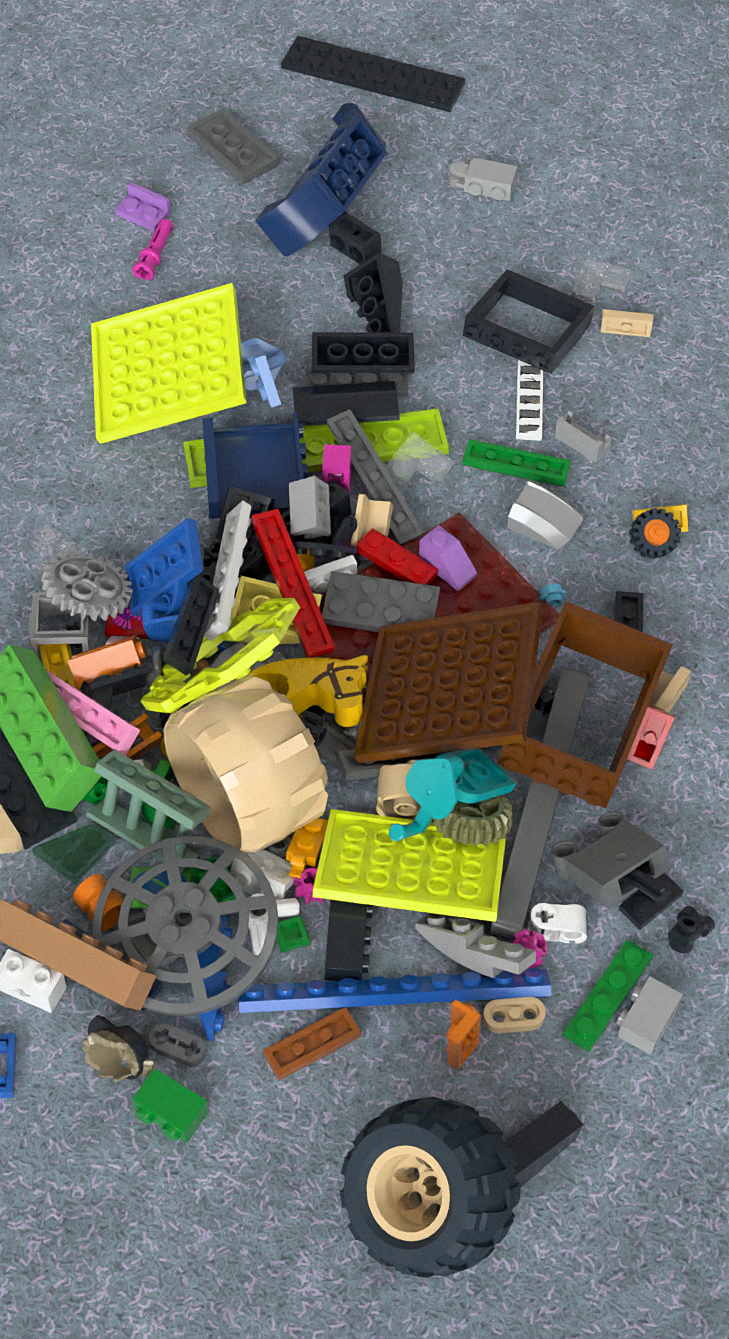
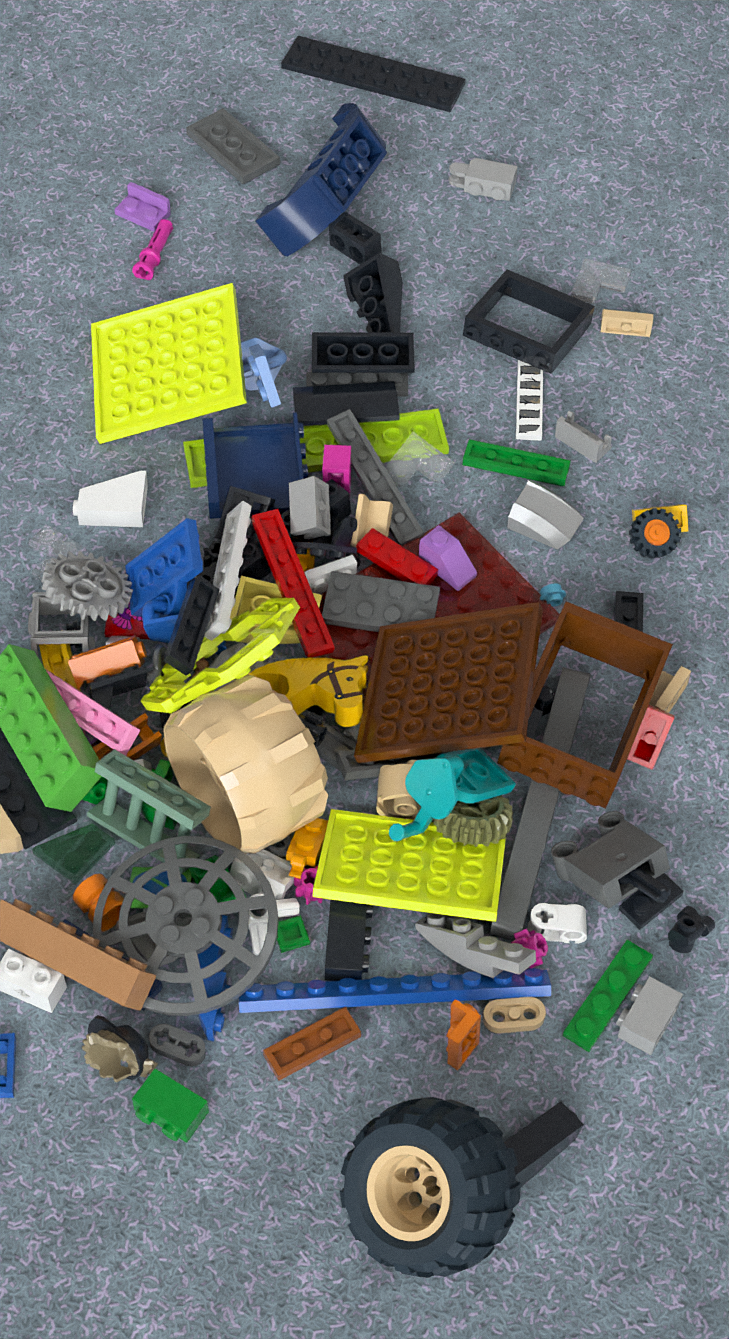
(113, 502): none -> white slope

